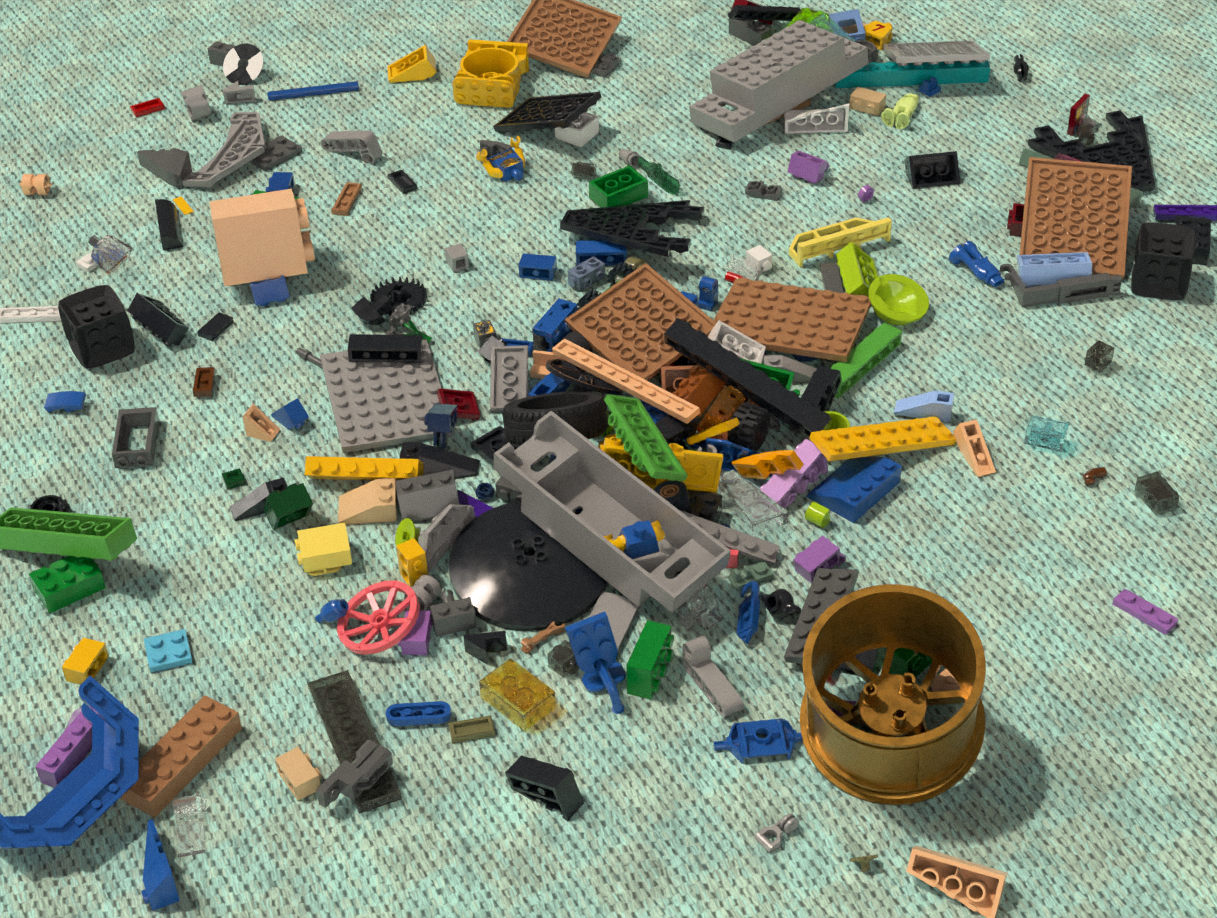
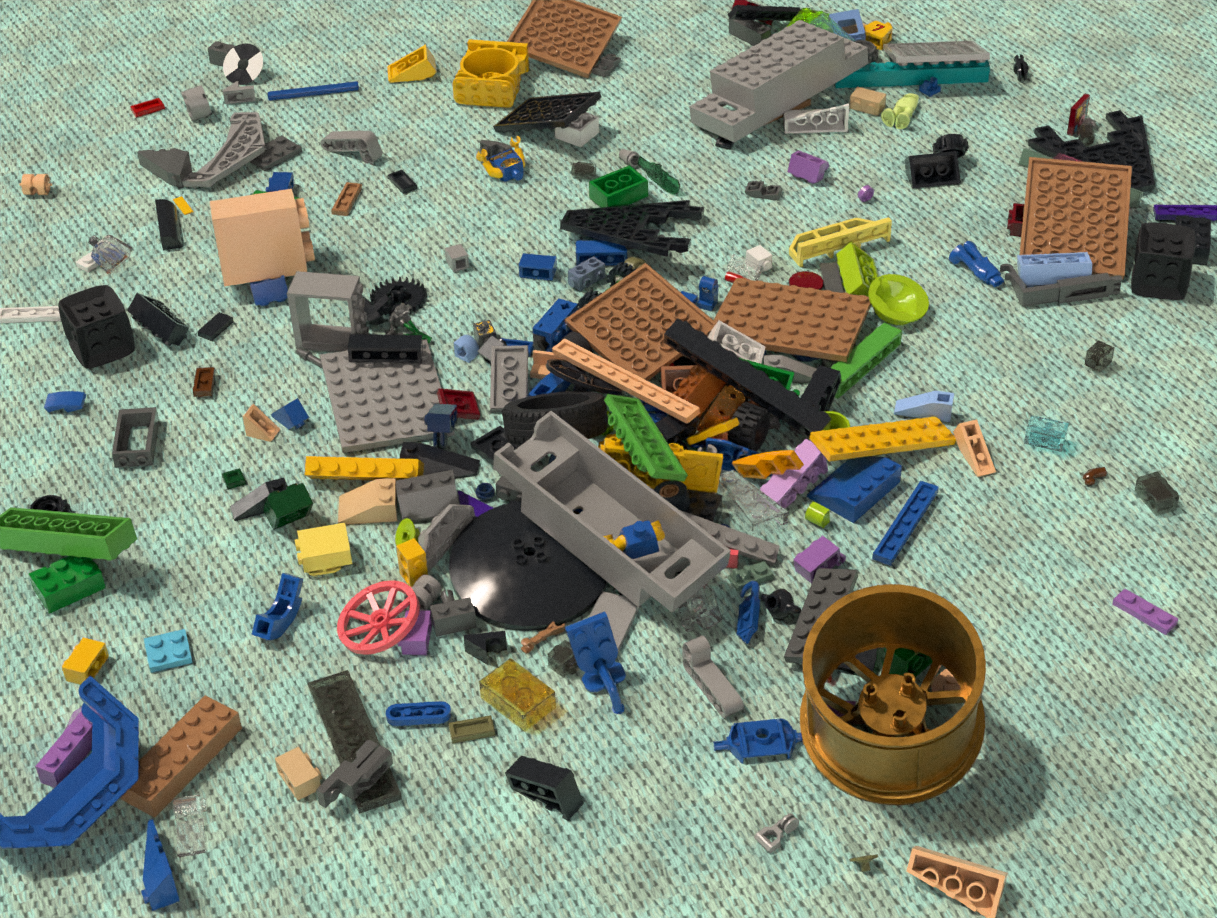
(283, 610): none -> blue arch
(325, 286): none -> light grey window
(333, 611): blue plant -> none
(466, 348): none -> light blue brick
(649, 660): green brick -> none
(806, 280): none -> dark red tile
(905, 523): none -> blue plate
(951, 143): none -> black gear

